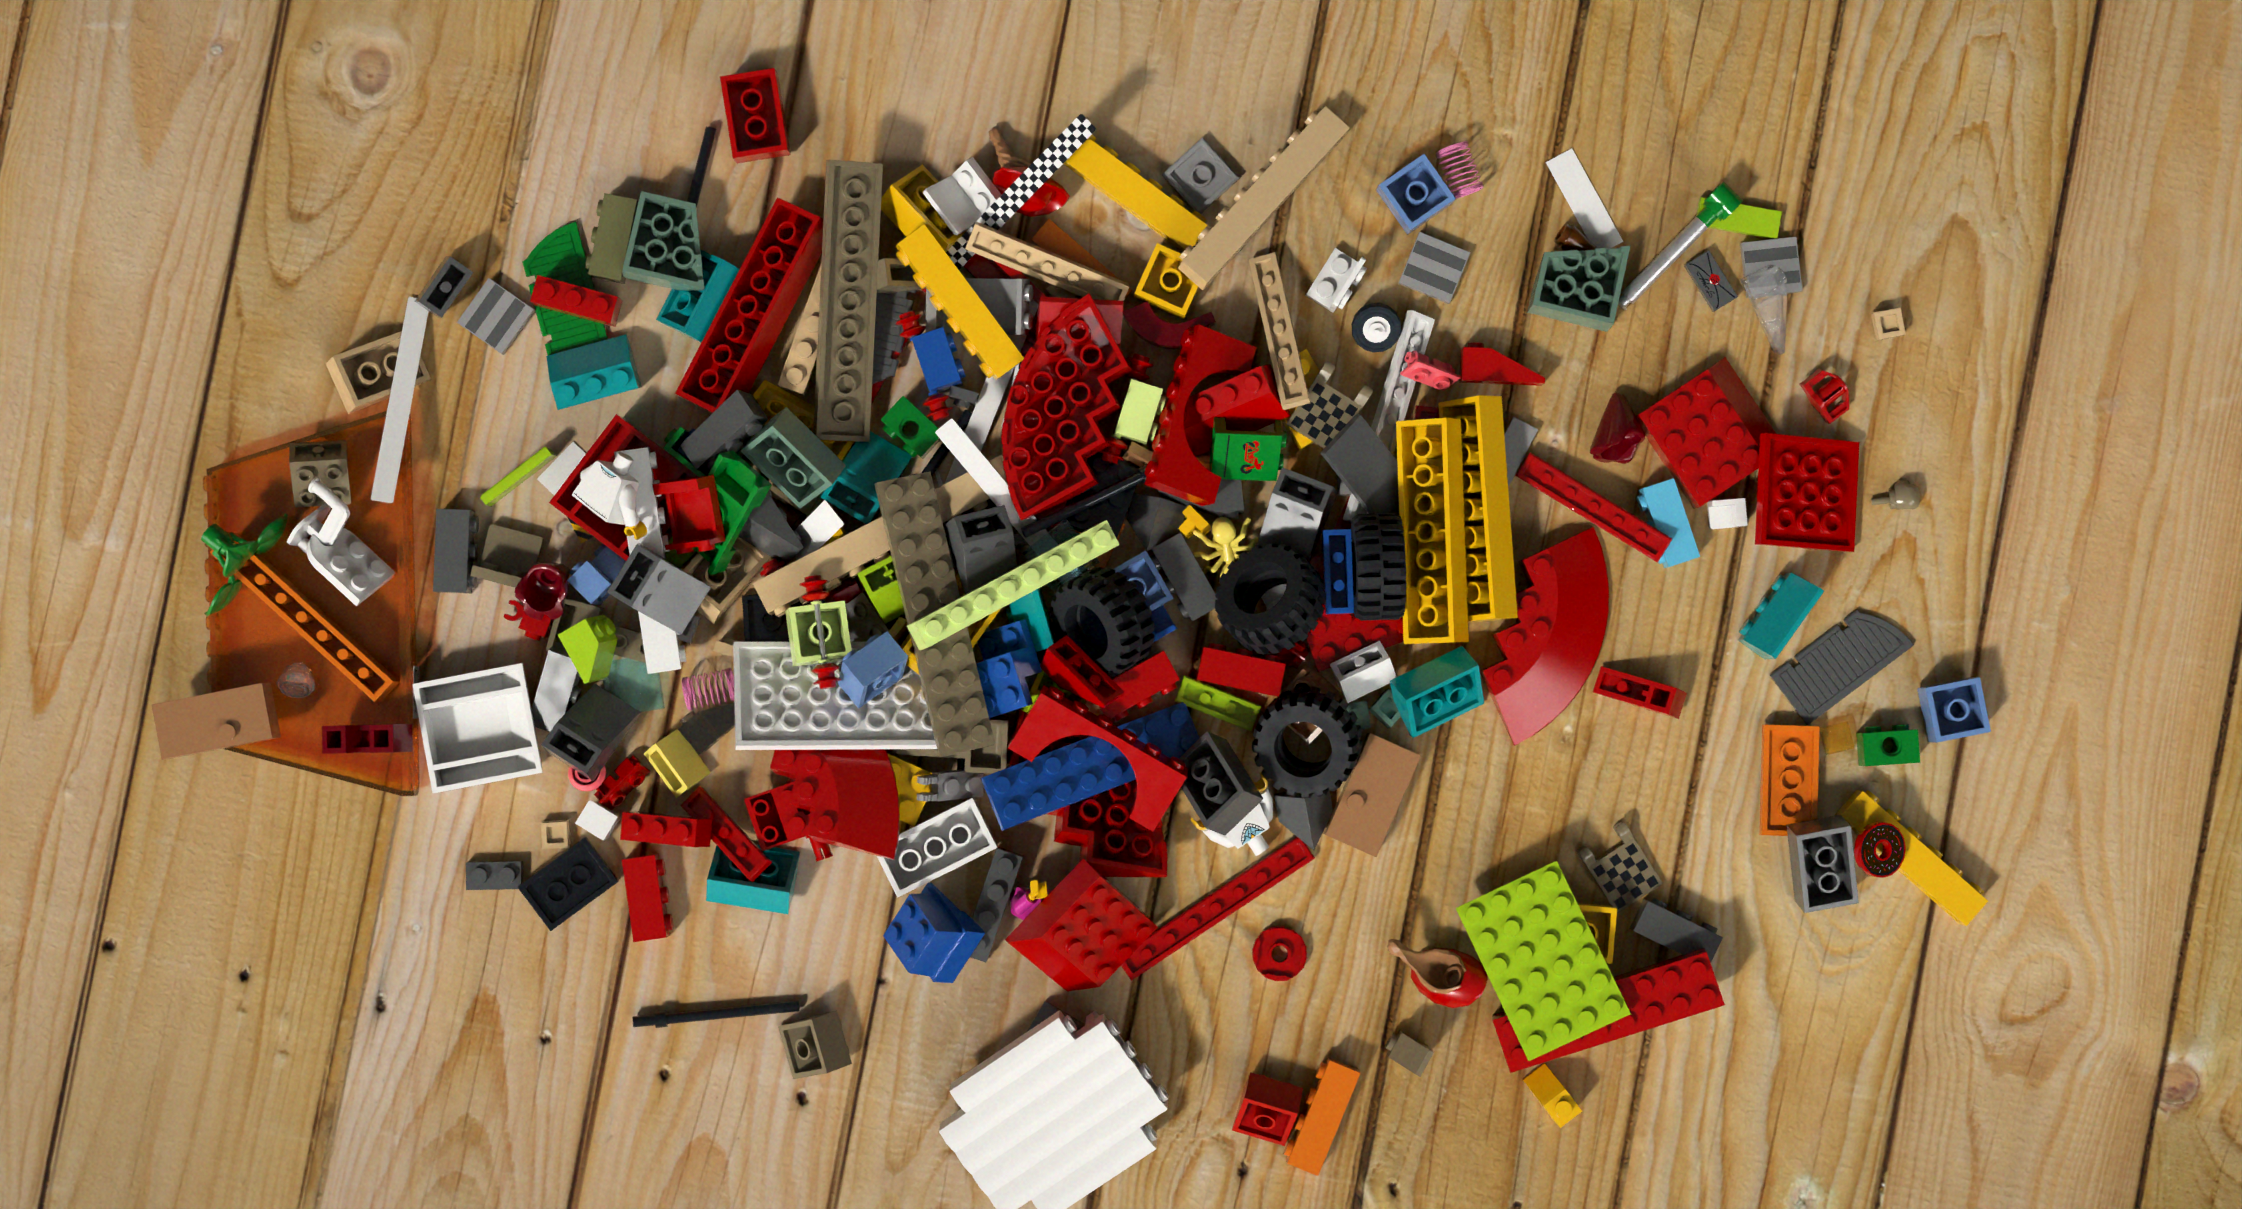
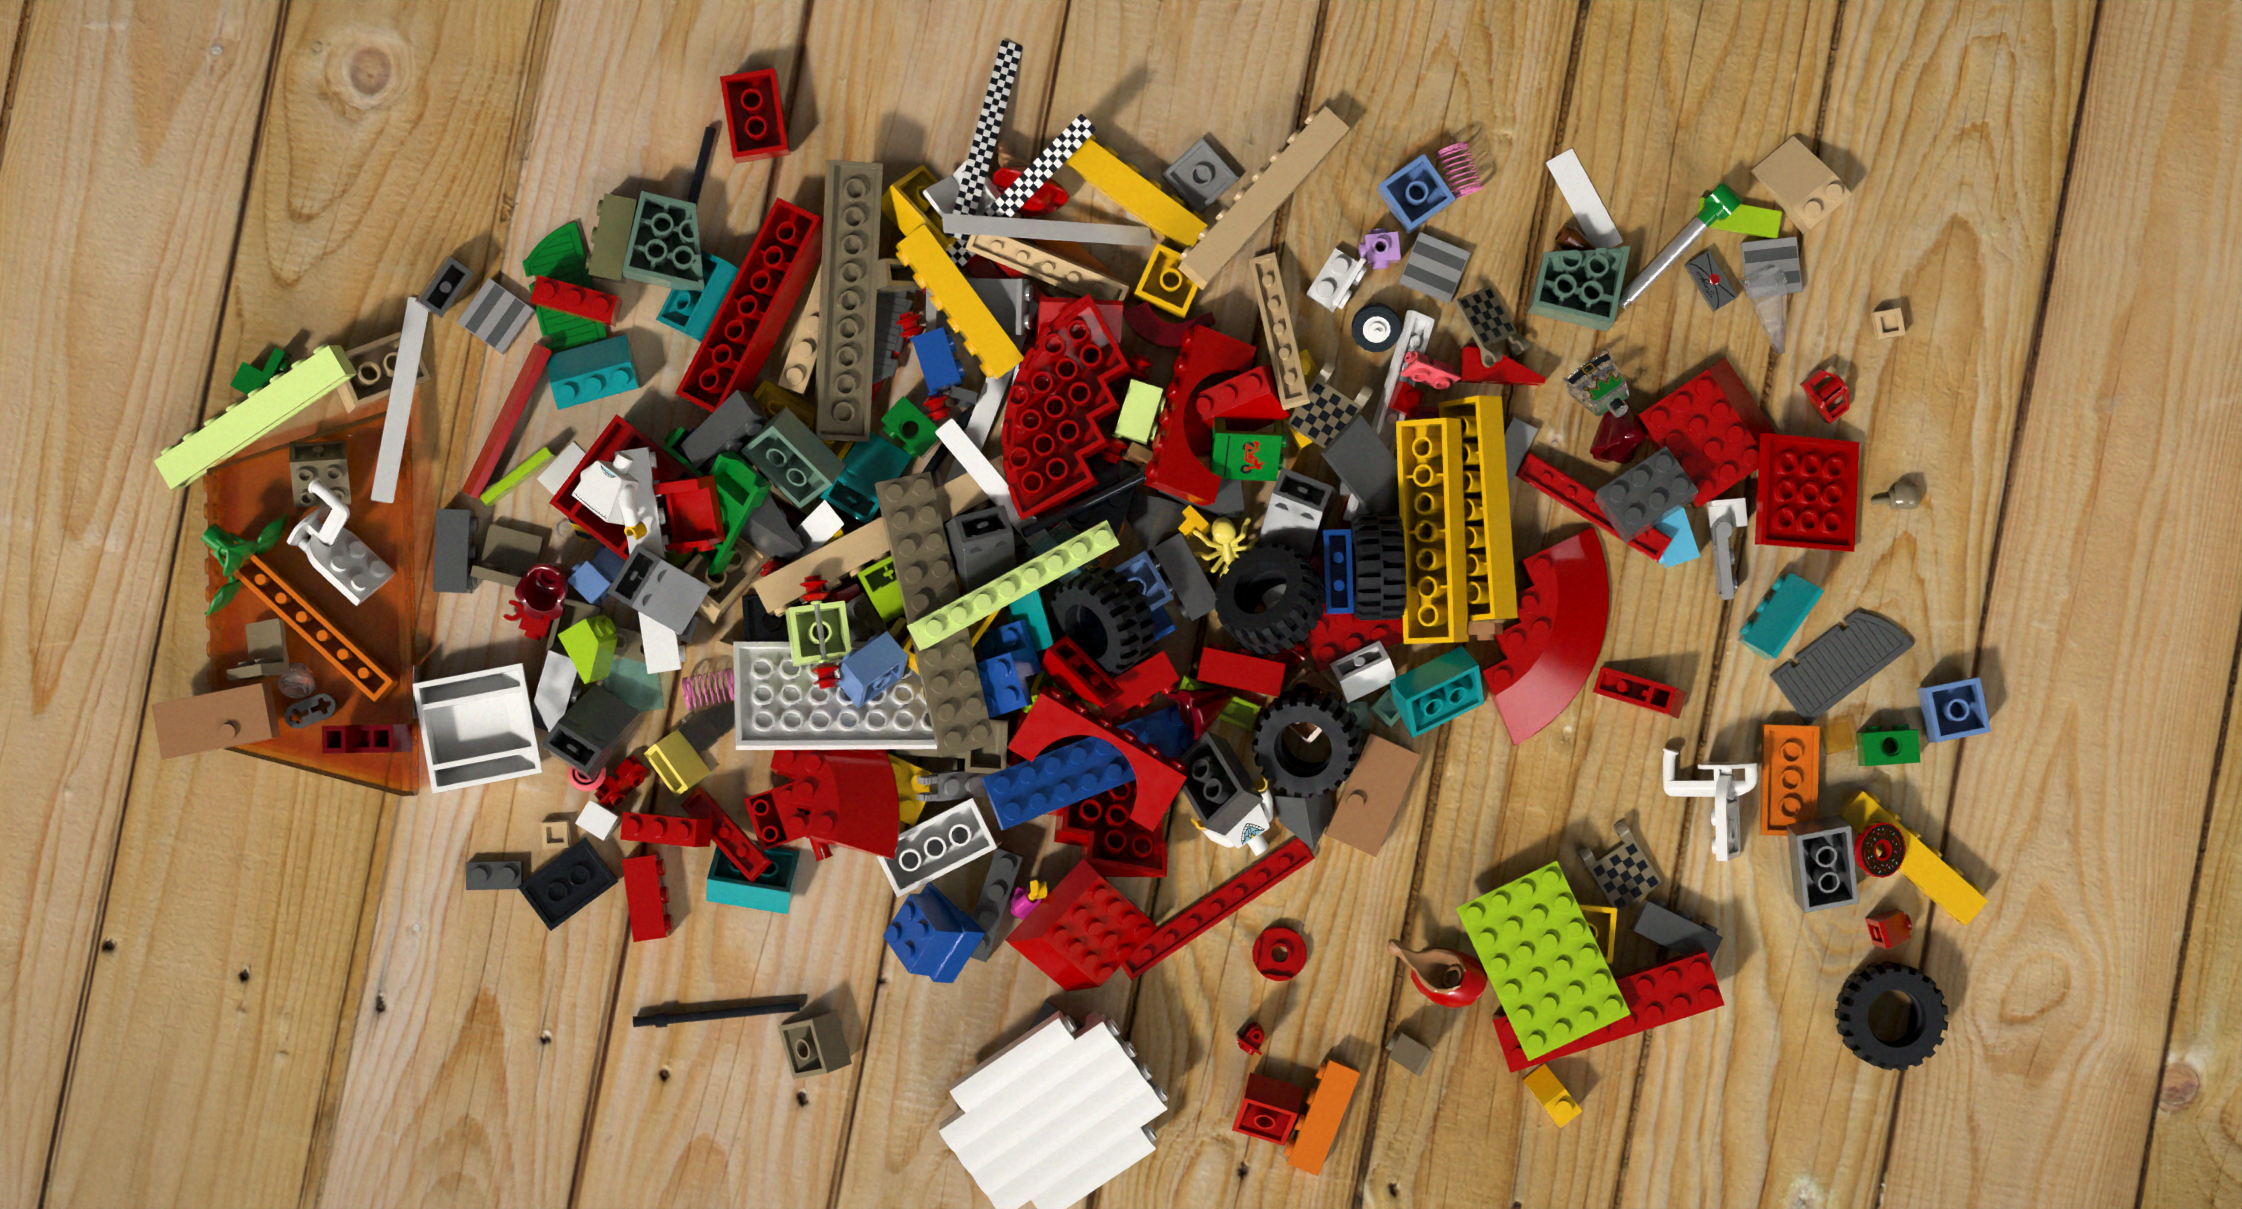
(250, 377): none -> green brick
(256, 416): none -> yellowish green brick
(265, 650): none -> dark tan bracket
(313, 717): none -> dark grey beam
(506, 421): none -> red tile
(987, 131): none -> sticker
(1046, 229): none -> white sticker
(1200, 707): none -> dark red hat
(1251, 1039): none -> red hinge
(1387, 241): none -> lavender brick
(1406, 399): none -> red plate
(1485, 631): none -> medium nougat plate
(1489, 324): none -> dark tan flag
(1599, 386): none -> clear torso
(1646, 495): none -> dark grey brick
(1723, 560): none -> light grey plate
(1726, 793): none -> white plate
(1801, 184): none -> tan slope
(1889, 928): none -> red slope
(1927, 1022): none -> black tyre

